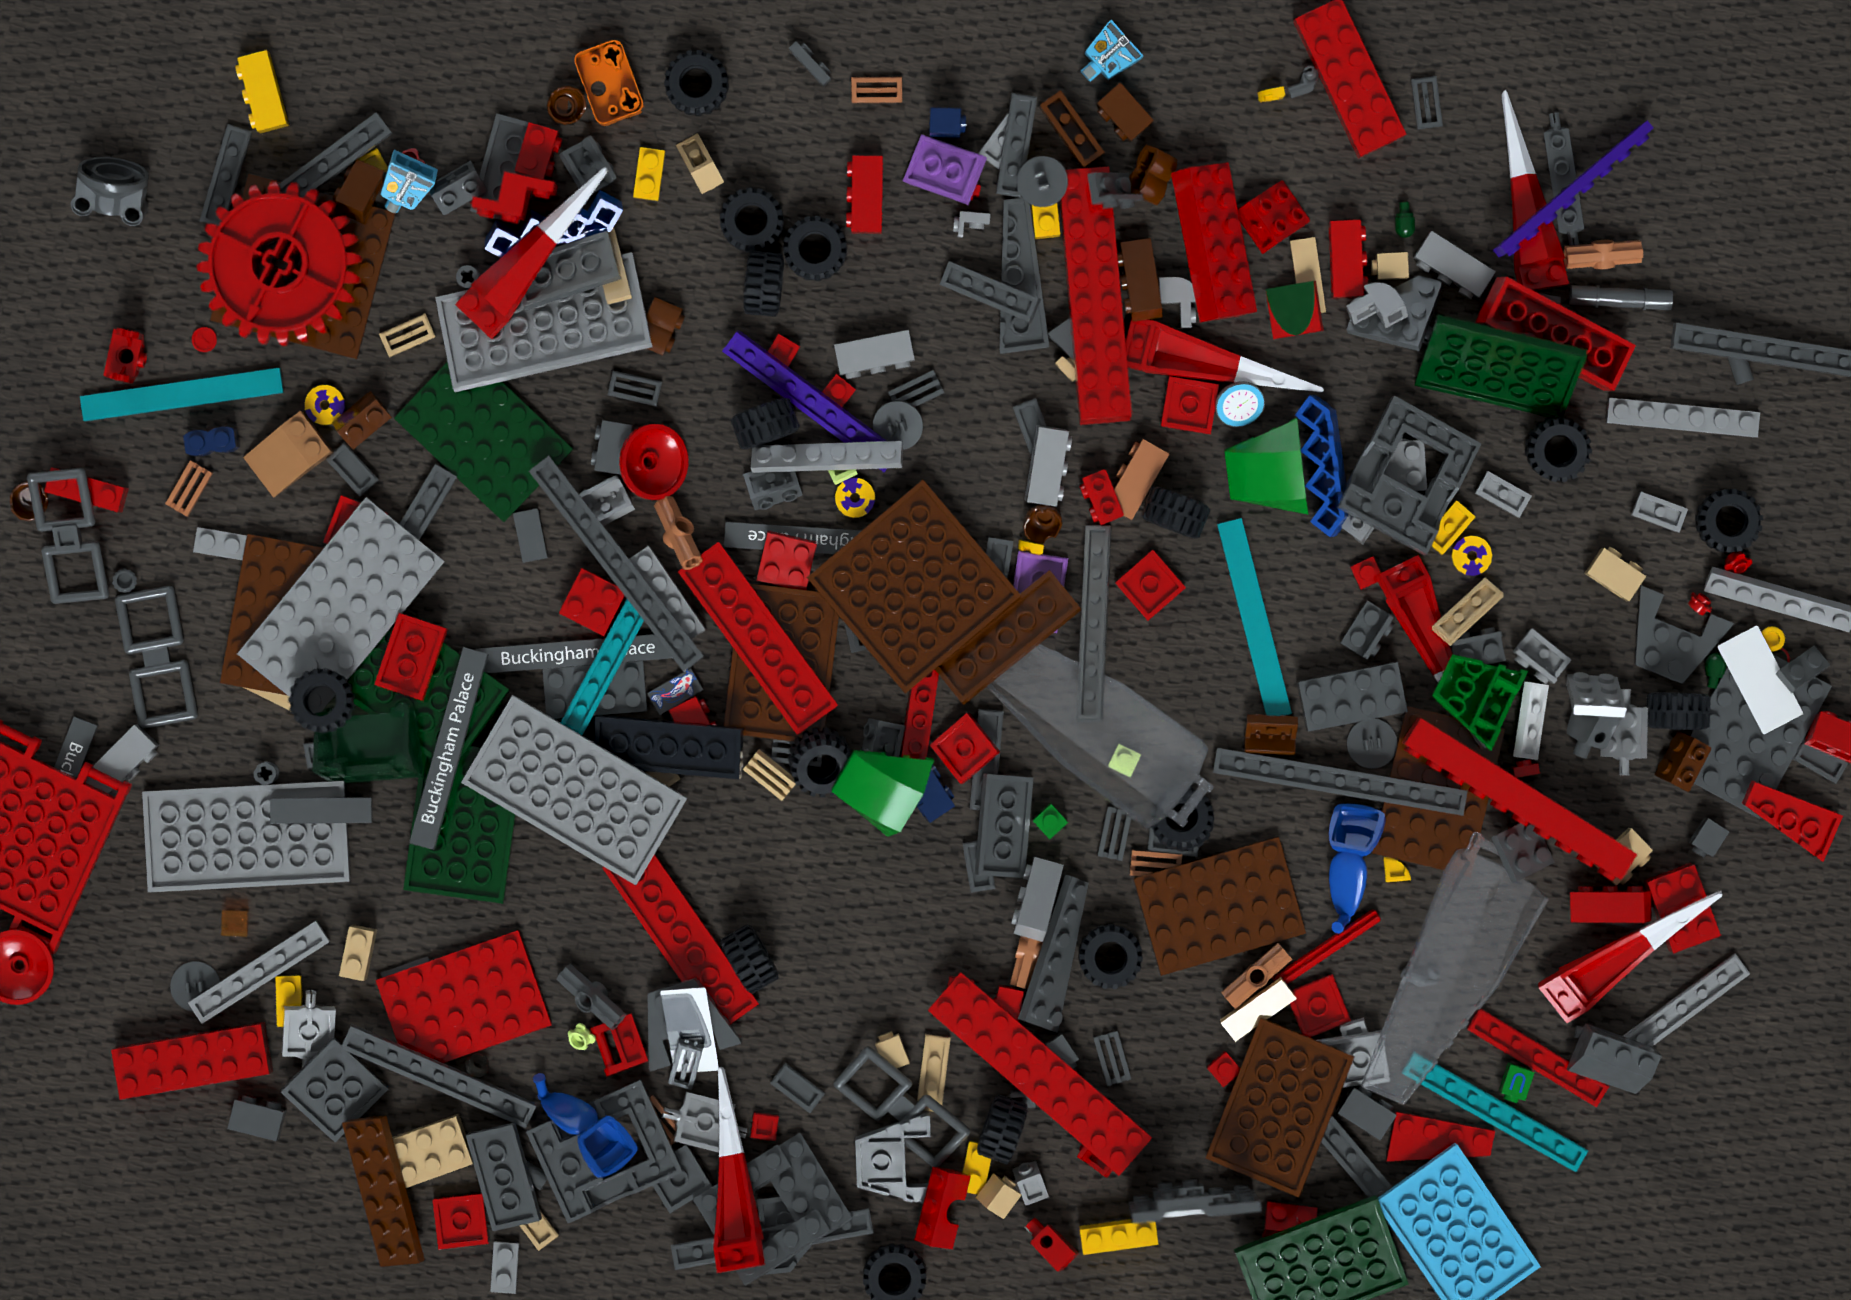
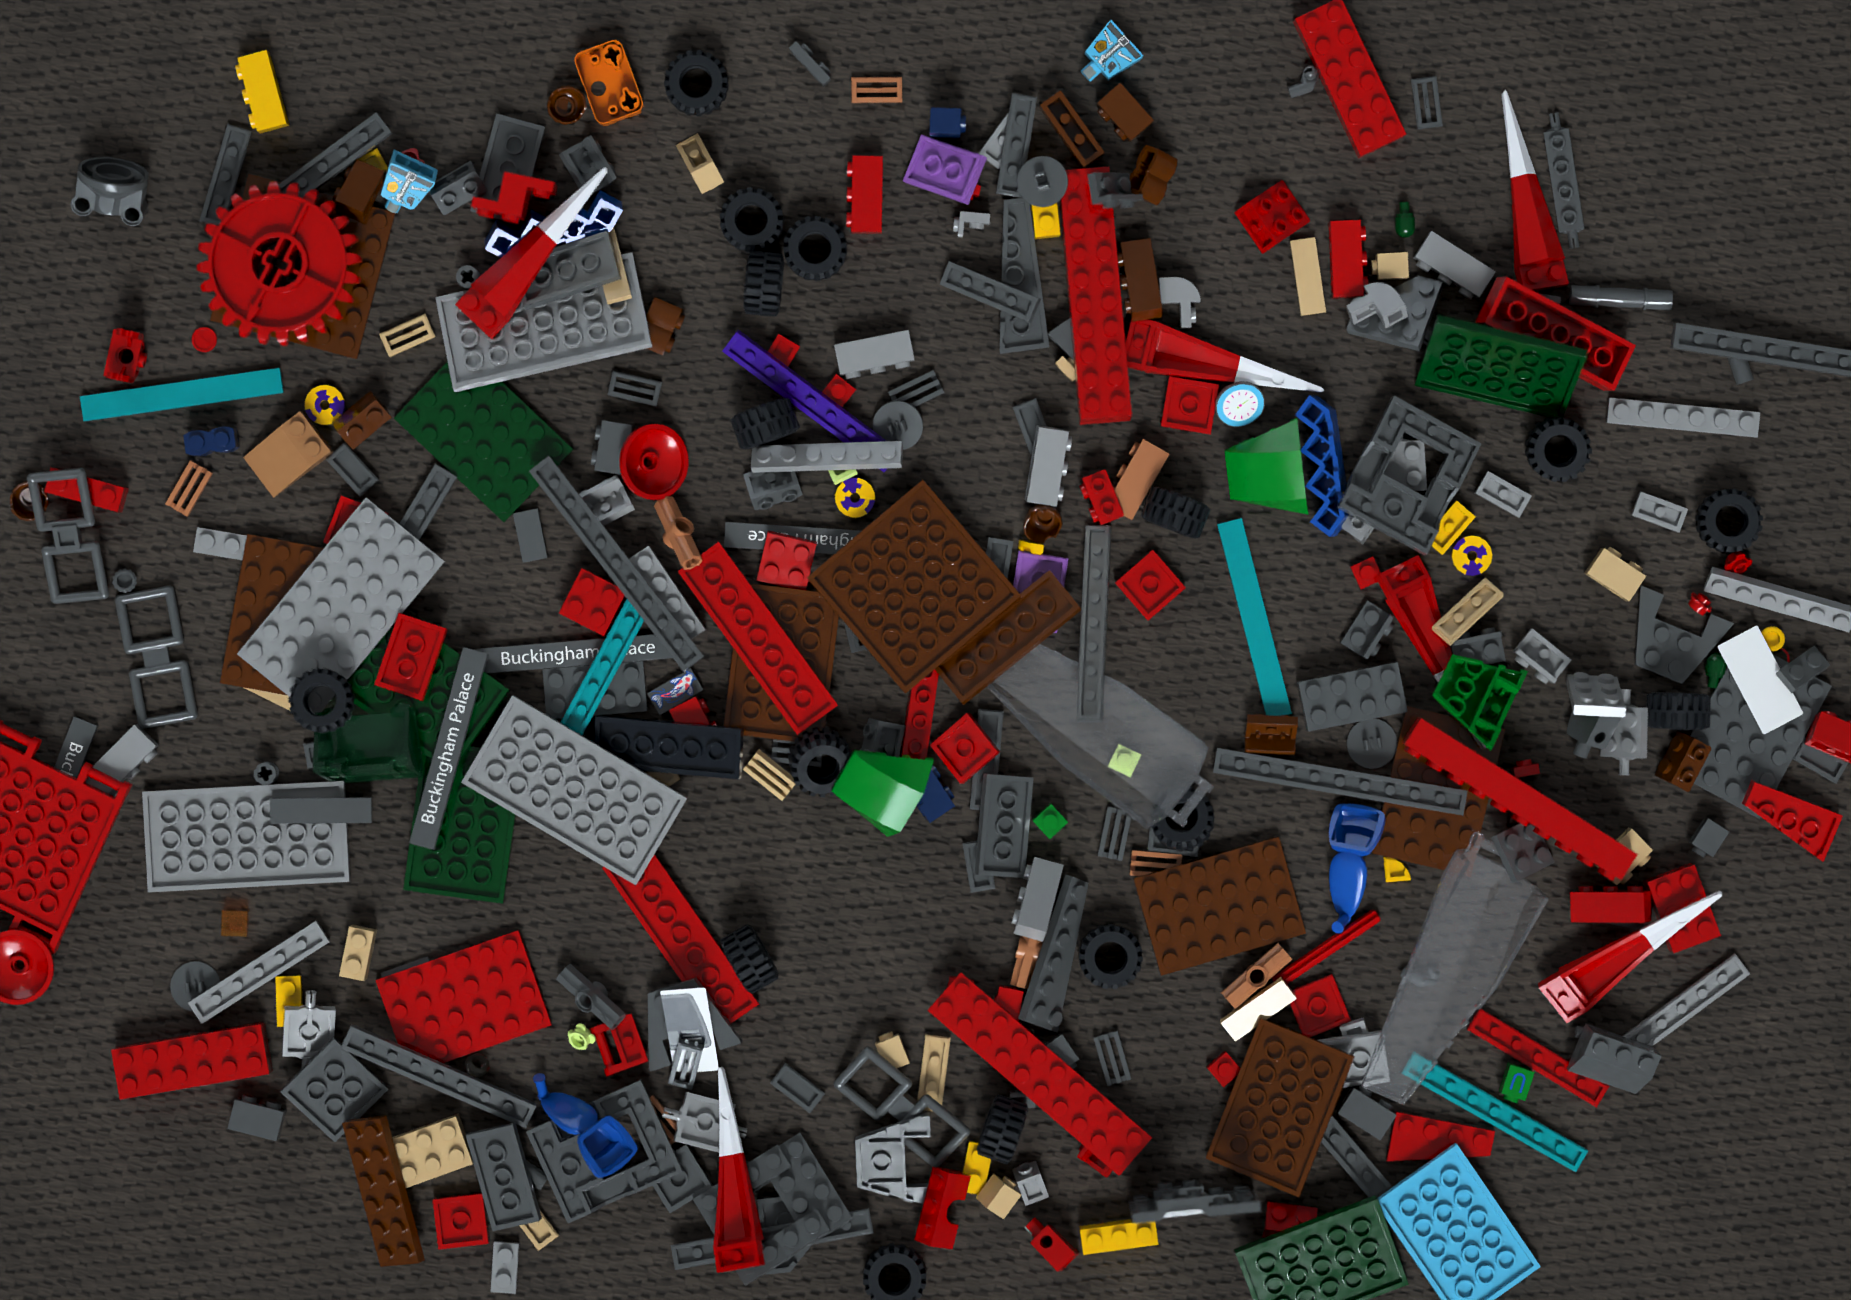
(538, 151): red bracket -> none
(649, 174): yellow plate -> none
(764, 1126): red tile -> none
(1214, 242): red brick -> none
(1271, 94): yellow tile -> none
(1294, 310): dark green tile -> none
(1531, 720): white plate -> none
(1566, 196): dark purple plate -> none
(1603, 254): nougat piece -> none

